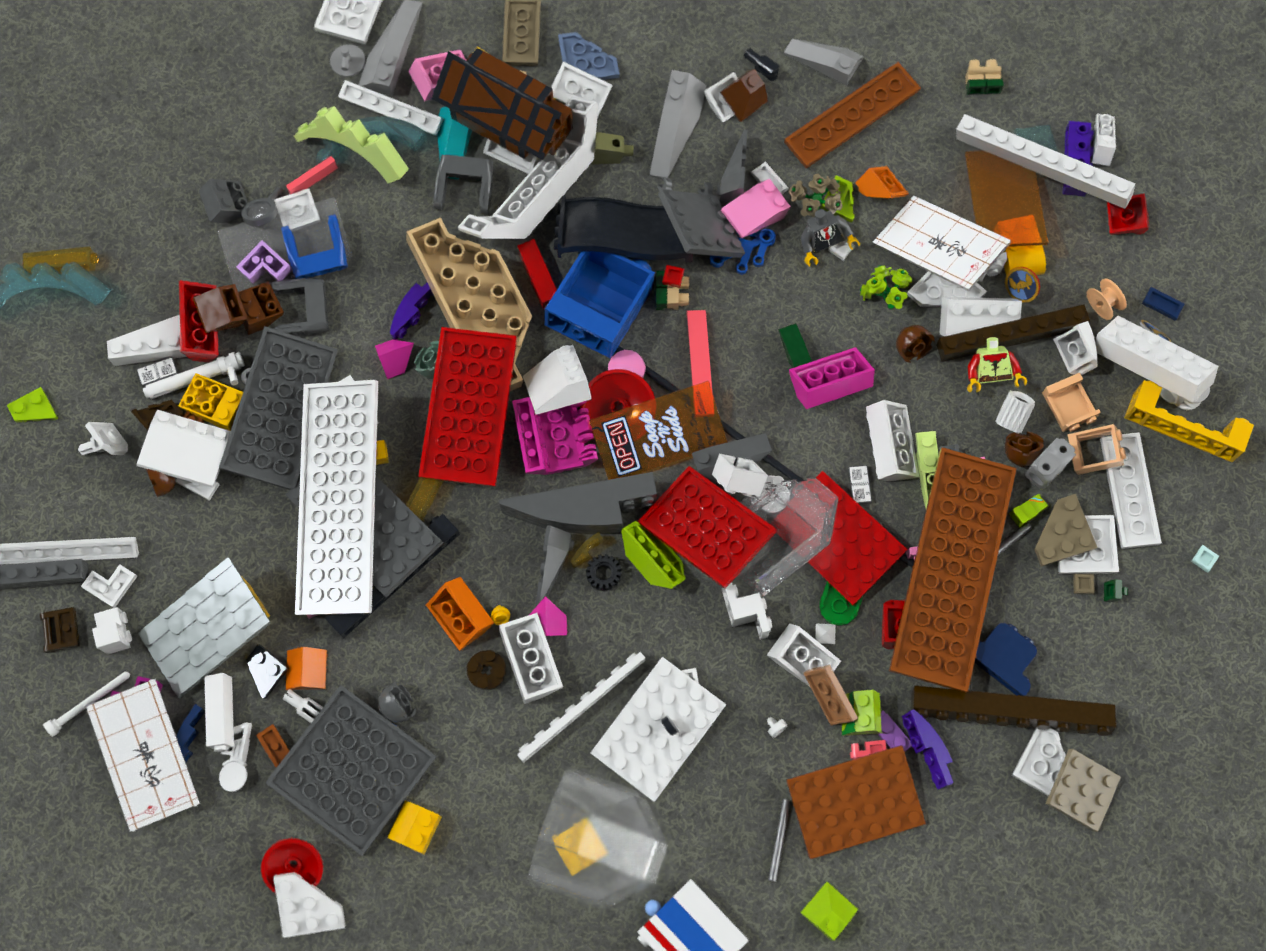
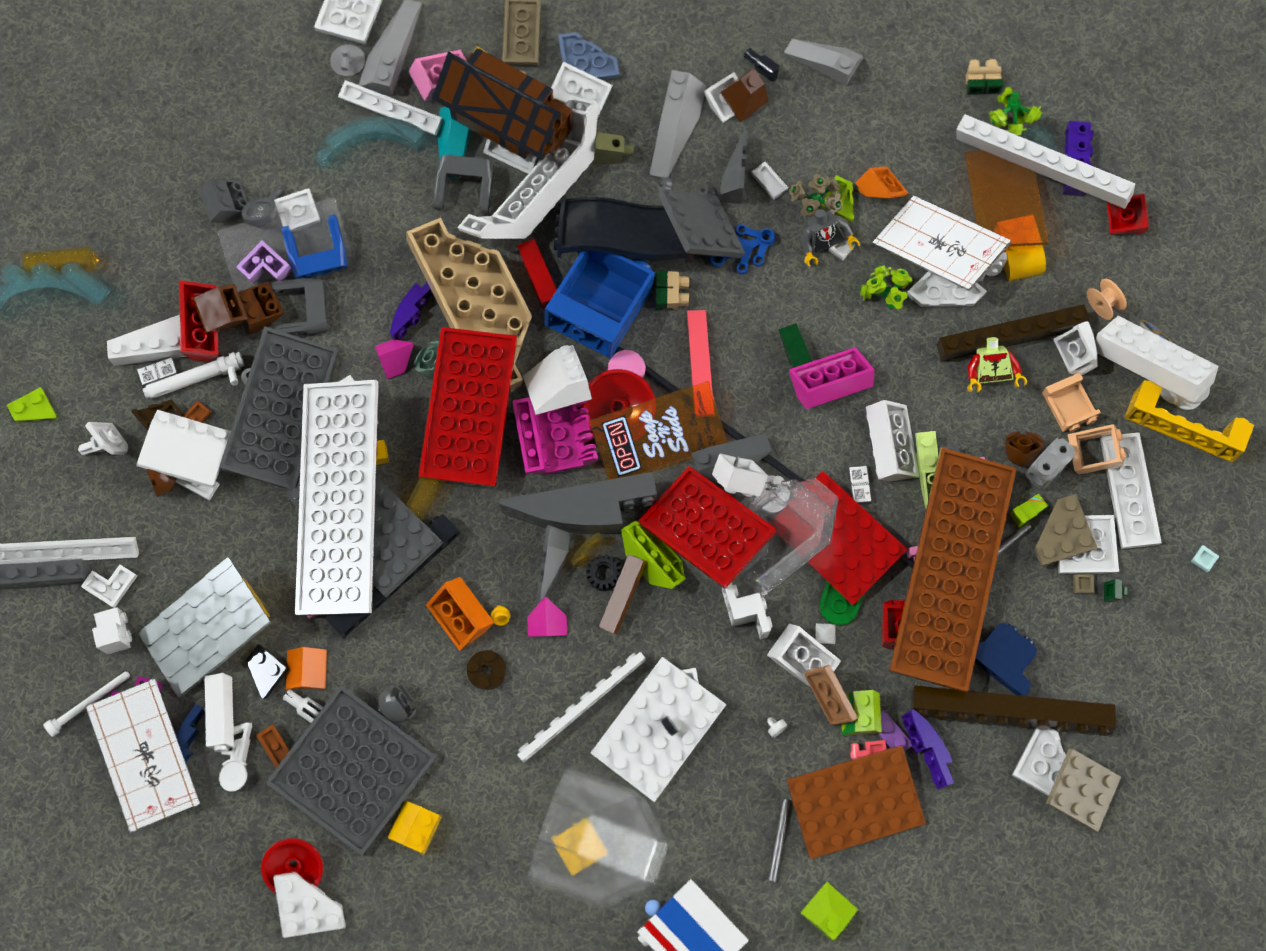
(66, 629): dark brown plate -> none
(211, 401): yellow slope -> none
(312, 176): coral tile -> none
(374, 148): yellowish green arch -> none
(530, 657): white slope -> none
(622, 594): none -> tile
(673, 276): red tile -> none
(756, 209): bright pink slope -> none
(852, 115): dark orange plate -> none
(916, 339): reddish brown cylinder -> none
(970, 313): white wedge -> none
(1014, 412): white piece -> none
(1020, 113): none -> lime plant
(1022, 284): shield -> none
(1104, 140): white slope -> none
(1163, 303): dark blue tile -> none

